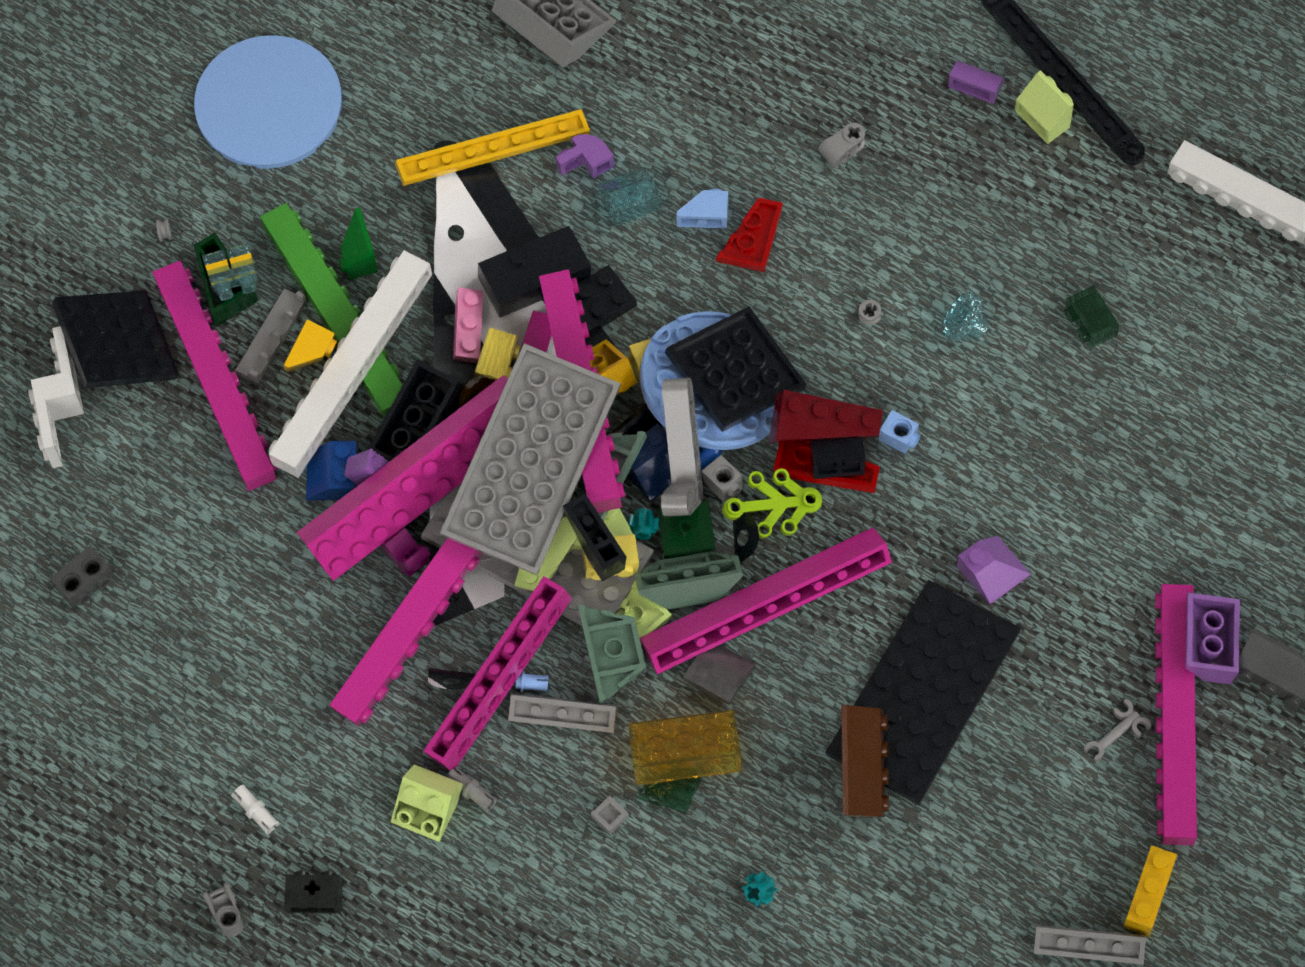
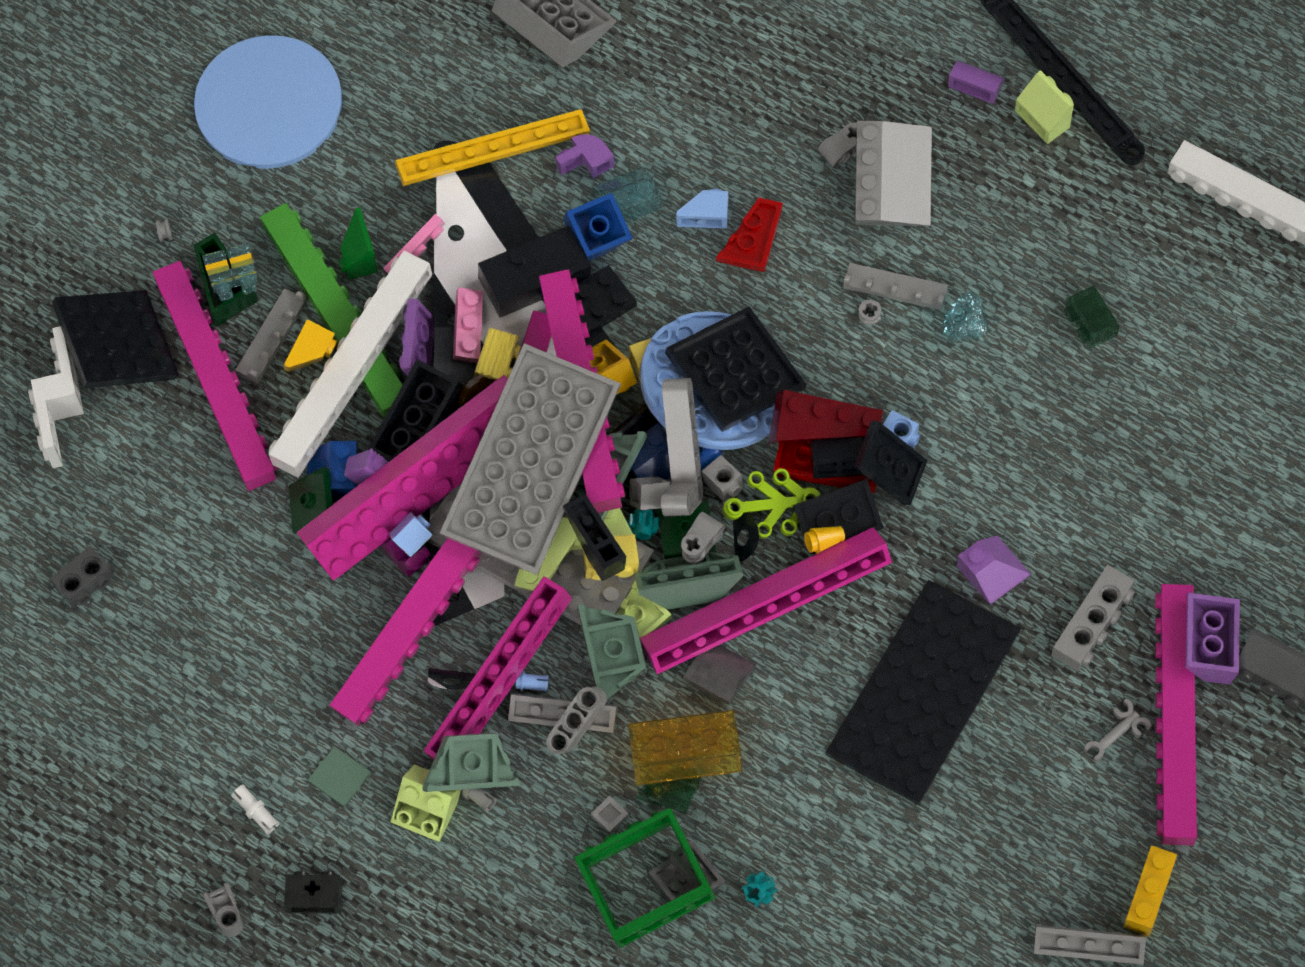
(309, 497): none -> dark green plate
(339, 776): none -> sand green piece
(411, 533): none -> light blue brick
(416, 245): none -> bright pink plate
(418, 336): none -> medium lavender plate
(470, 763): none -> sand green wing
(565, 725): none -> light grey beam
(598, 226): none -> blue slope
(647, 492): none -> light grey brick
(662, 915): none -> green window
(677, 877): none -> flat silver slope
(702, 534): none -> light grey piece
(823, 538): none -> yellow cone
(846, 507): none -> black plate
(864, 762): reddish brown slope -> none
(890, 463): none -> black plate
(893, 174): none -> light grey slope
(895, 286): none -> light grey hinge
(1112, 584): none -> light grey brick

